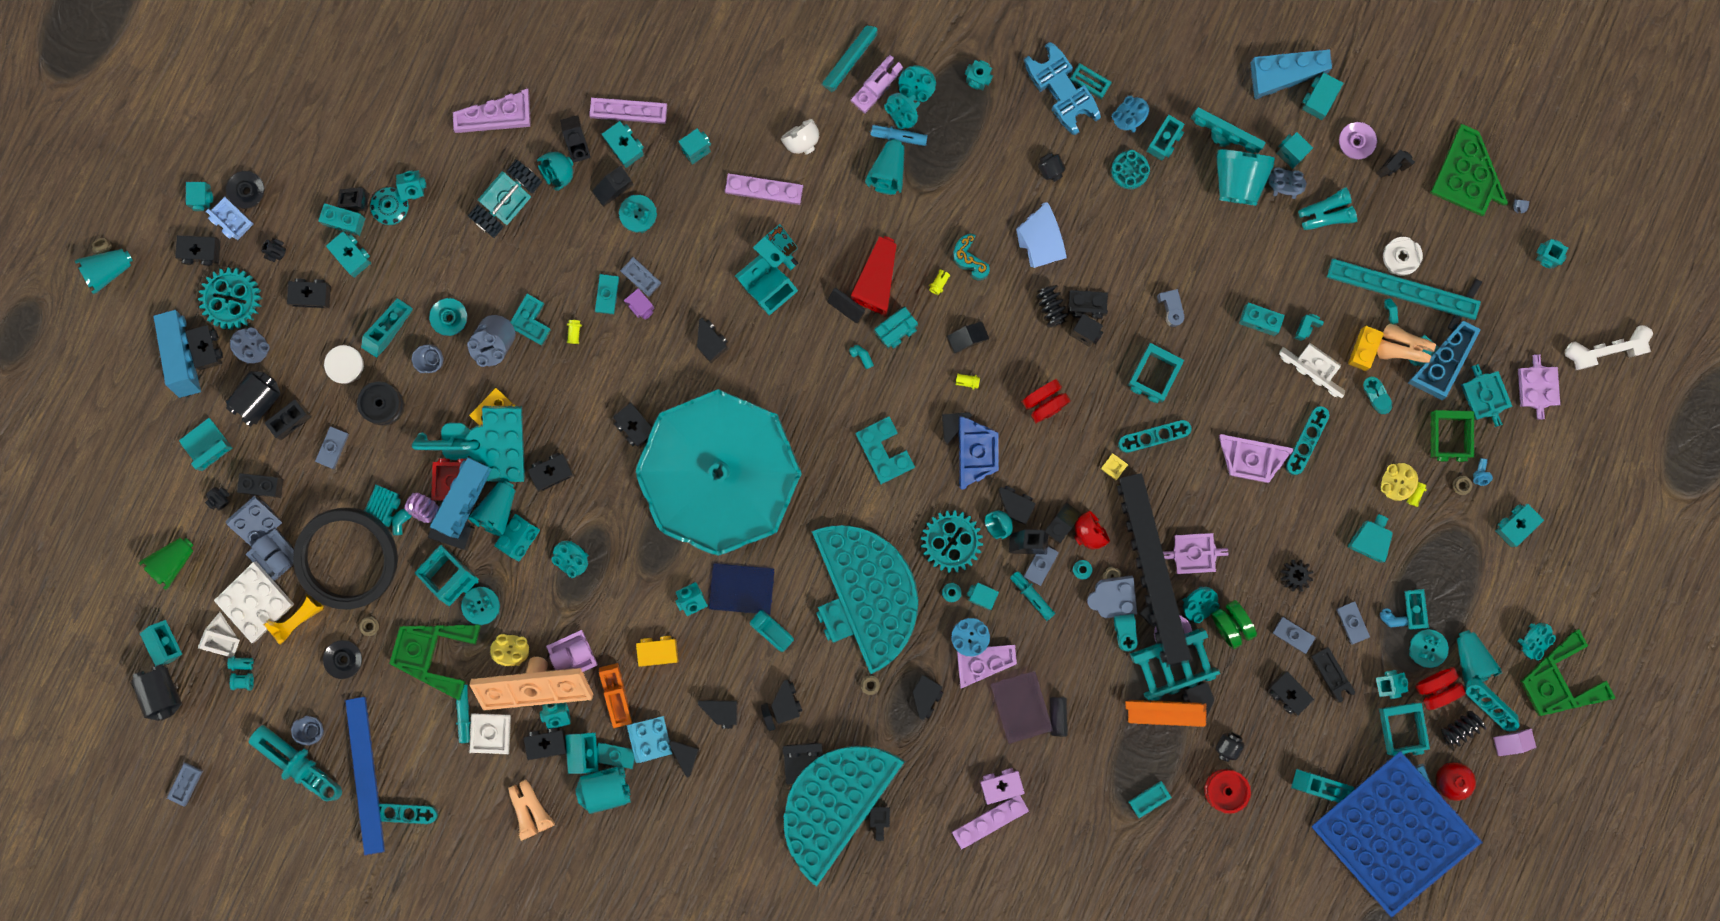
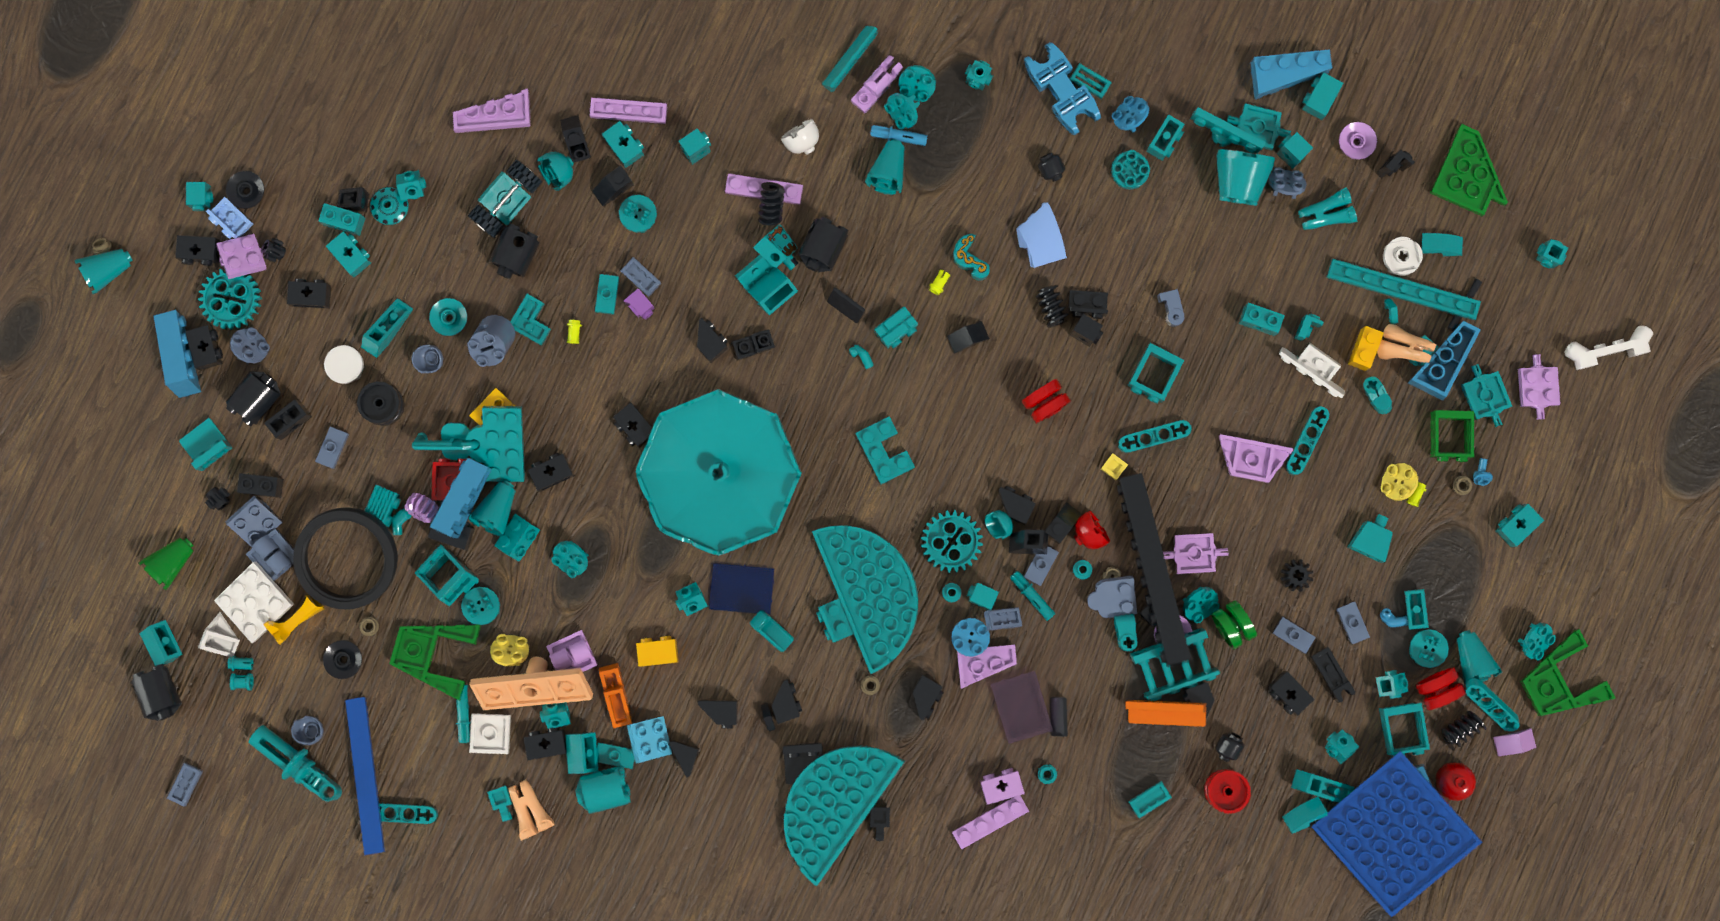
(241, 256): none -> lavender plate
(501, 800): none -> teal plate
(511, 258): none -> black cylinder
(753, 344): none -> black slope
(771, 203): none -> black piece
(822, 245): none -> black cylinder
(876, 278): red slope -> none
(950, 425): black slope -> none
(968, 381): neon yellow pin -> none
(976, 451): blue wing -> none
(1002, 619): none -> sand blue plate
(1053, 776): none -> teal plate
(1260, 123): none -> teal plate
(1304, 814): none -> teal slope
(1341, 746): none -> teal brick
(1442, 243): none -> teal slope
(1520, 205): sand blue hinge -> none

